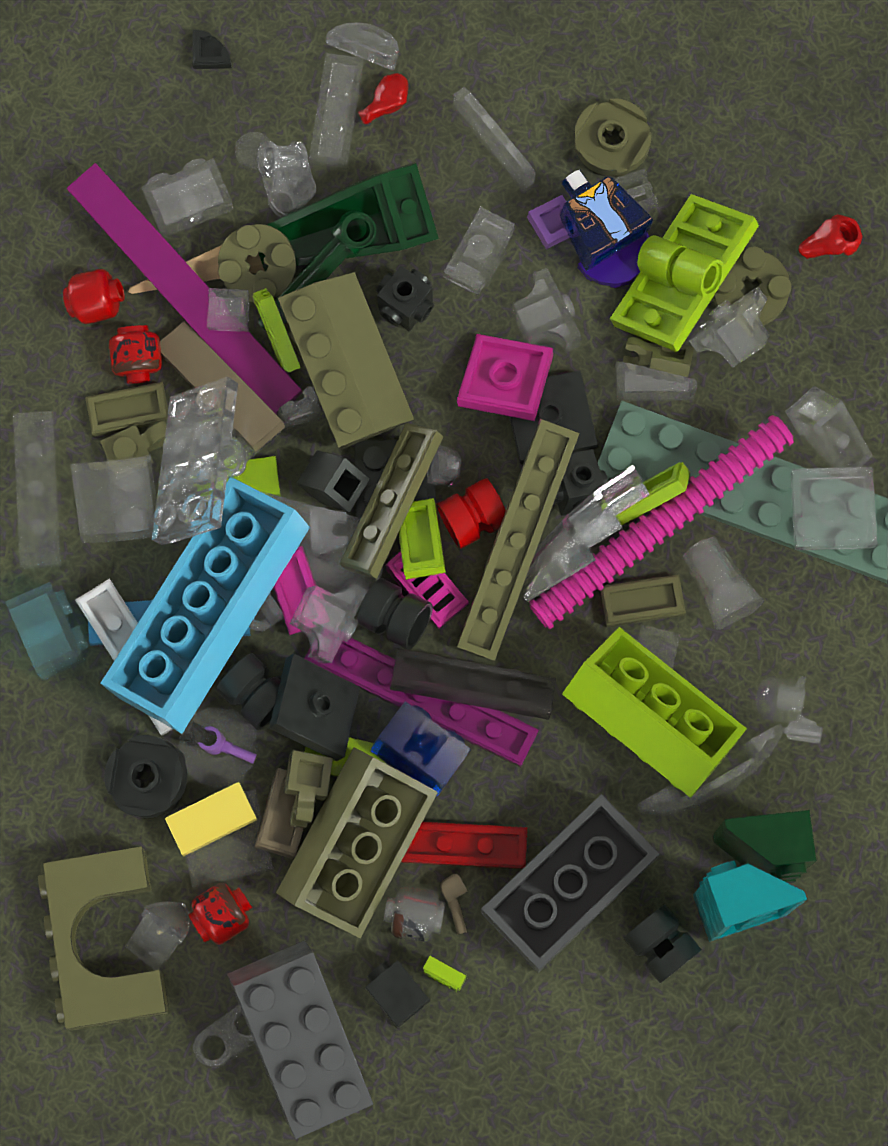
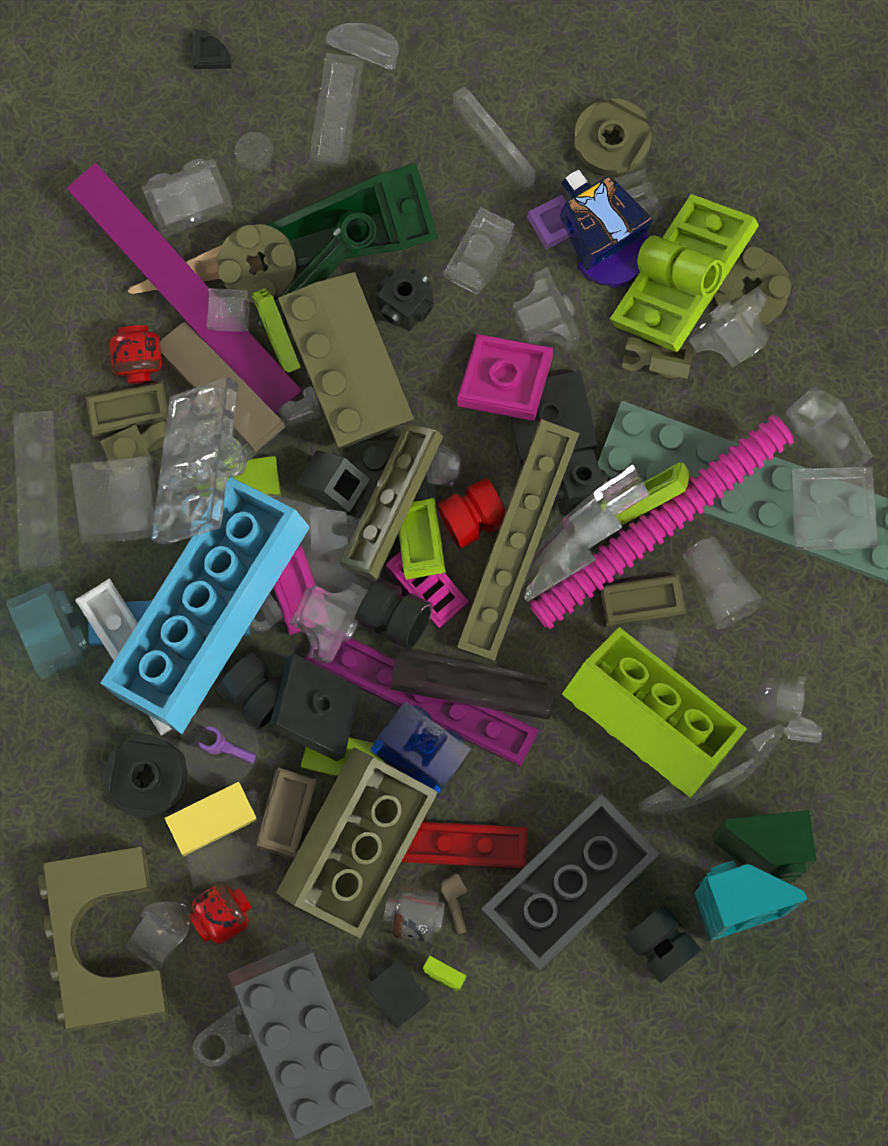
(93, 296): red head -> none
(287, 178): clear piece -> none
(309, 781): olive plate -> none
(388, 97): red animal -> none
(648, 384): clear slope -> none
(833, 237): red animal -> none

